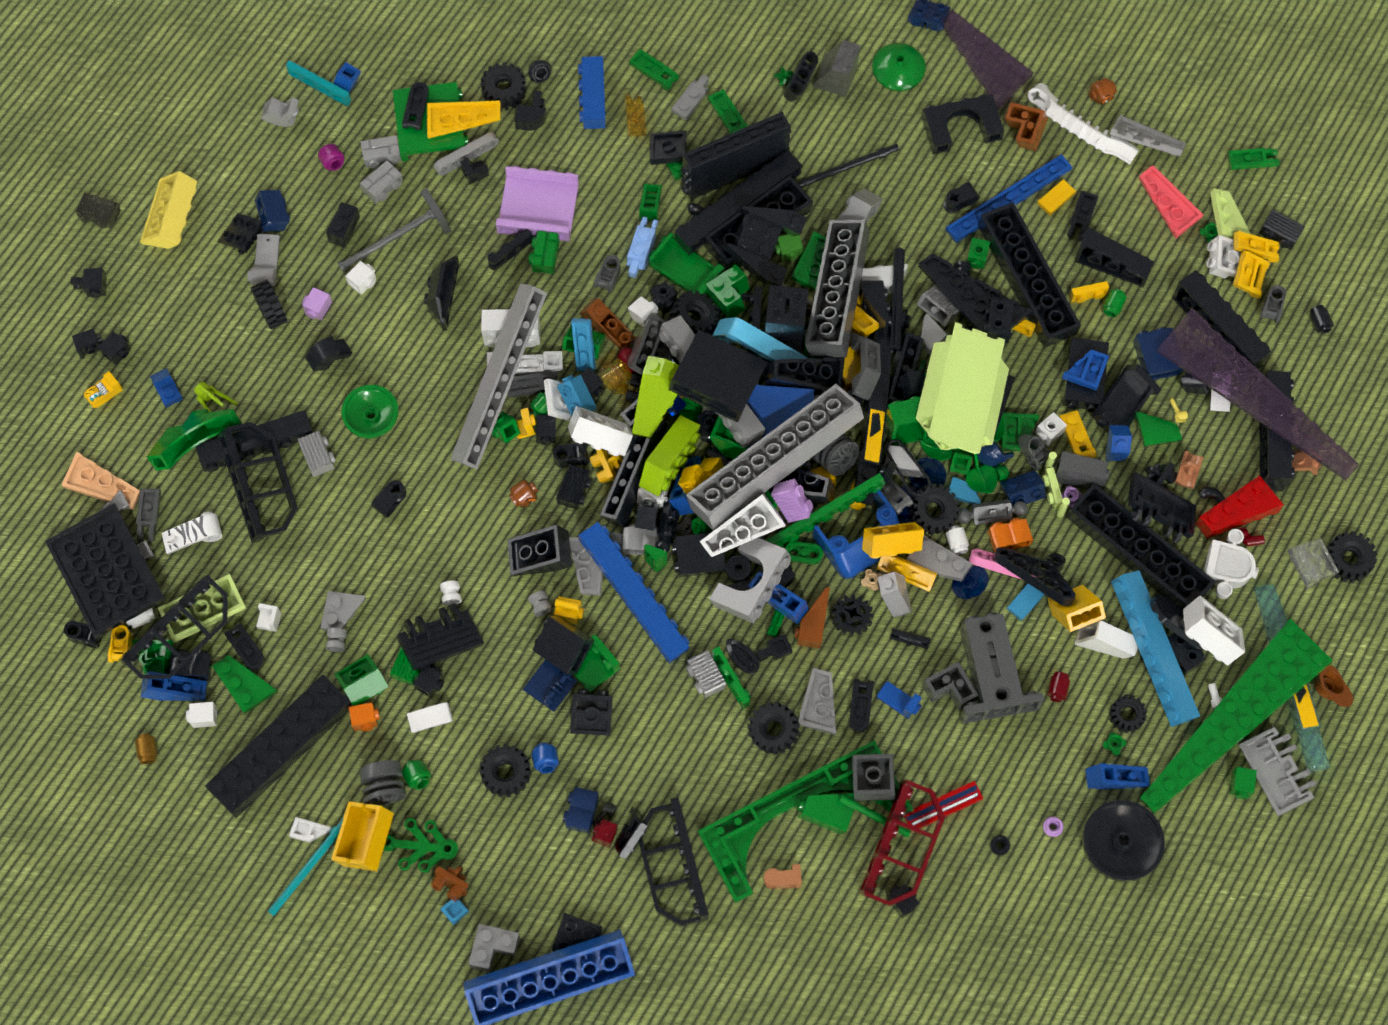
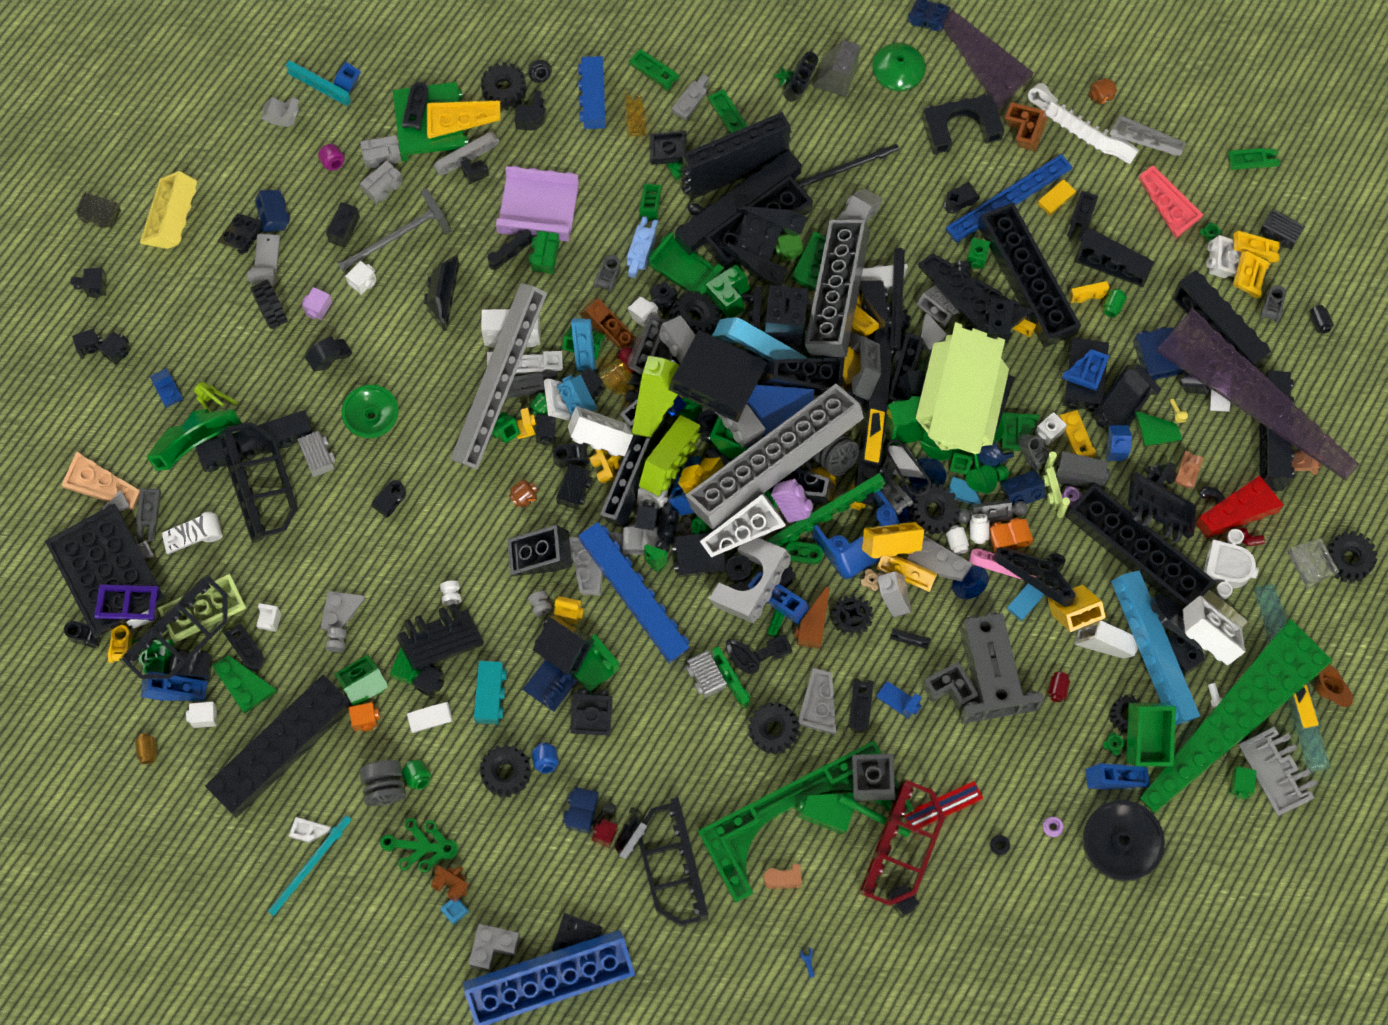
(103, 390): yellow leg -> none
(125, 613): none -> dark purple window
(362, 836): yellow piece -> none
(489, 692): none -> teal brick
(807, 959): none -> blue hand
(979, 528): none -> white brick
(1151, 734): none -> green piece
(1226, 214): yellowish green wing -> none
(1226, 609): none -> olive beam

